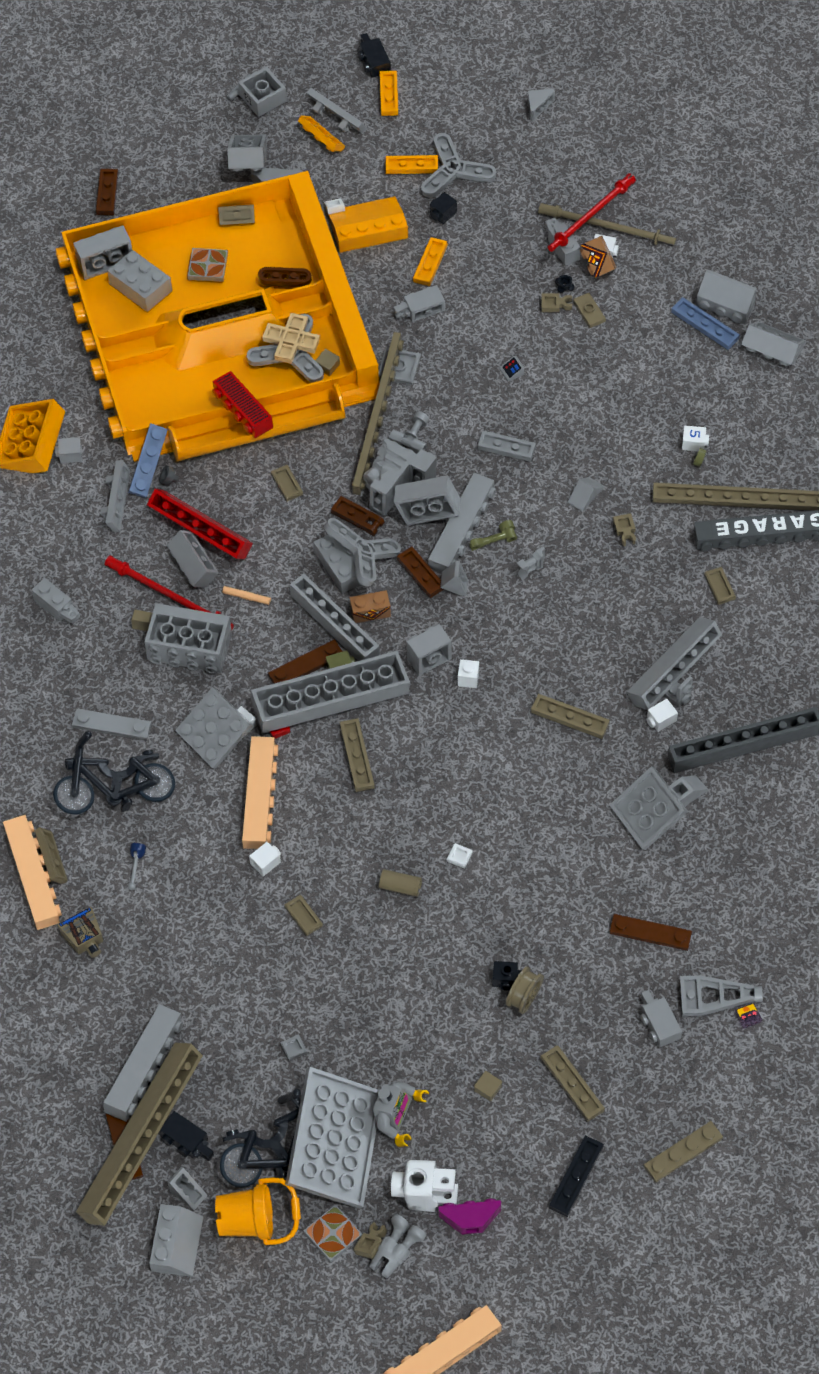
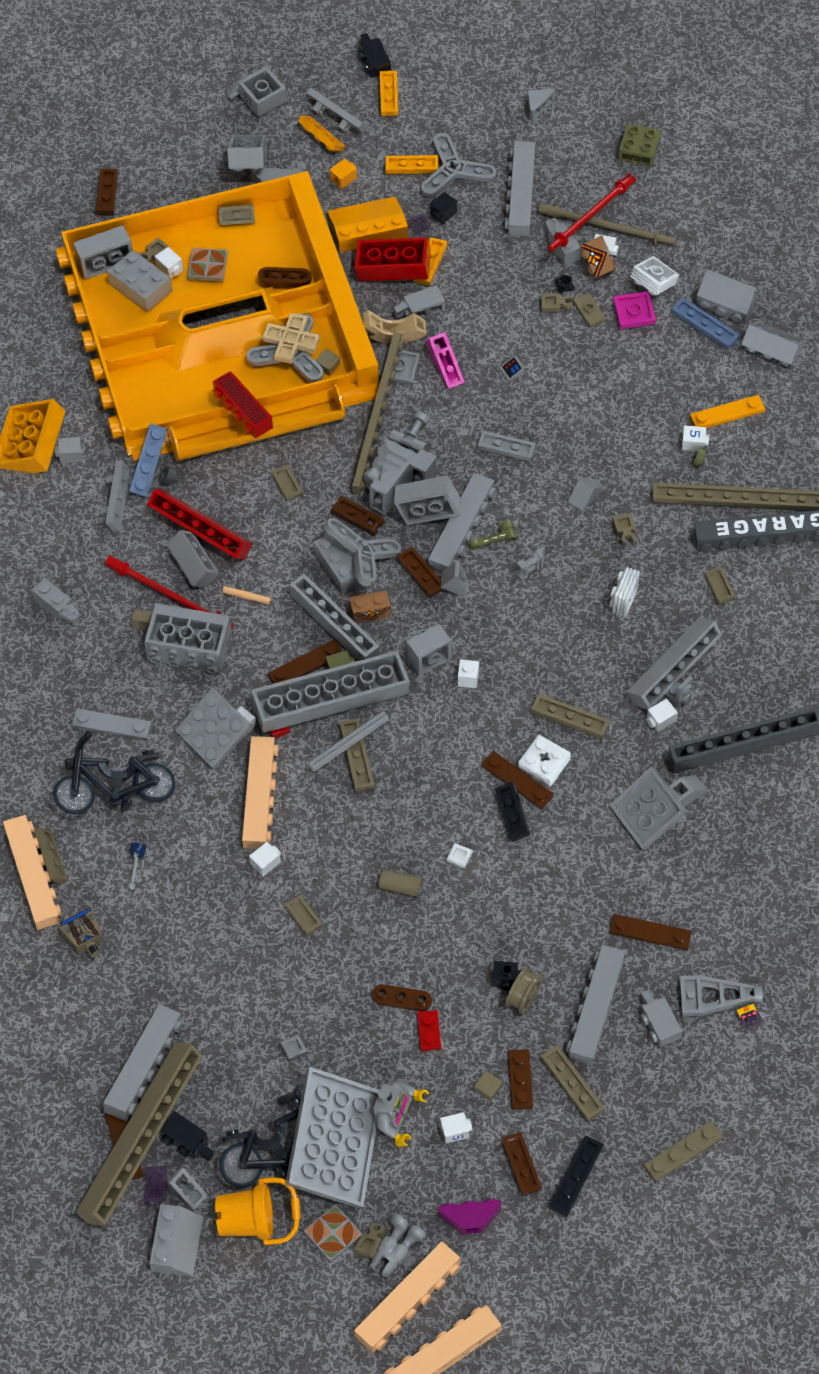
(153, 249): none -> dark tan plate
(156, 1184): none -> clear purple bracket
(169, 262): none -> white brick
(334, 206): white tile -> none
(343, 173): none -> light orange brick
(348, 741): none -> light grey axle
(382, 330): none -> tan arch
(393, 259): none -> red brick
(407, 1297): none -> light nougat brick
(410, 1002): none -> reddish brown plate
(418, 224): none -> clear purple tile
(423, 1185): white piece -> none
(429, 1030): none -> red plate
(444, 360): none -> dark pink slope
(455, 1127): none -> white brick
(512, 811): none -> black plate
(520, 1079): none -> reddish brown plate
(521, 188): none -> light grey brick
(521, 1164): none -> reddish brown plate
(525, 784): none -> reddish brown plate
(548, 770): none -> white brick
(596, 1005): none -> light grey brick
(624, 592): none -> white brick
(634, 310): none -> dark pink plate
(639, 144): none -> olive brick
(654, 275): none -> white brick
(728, 412): none -> light orange plate

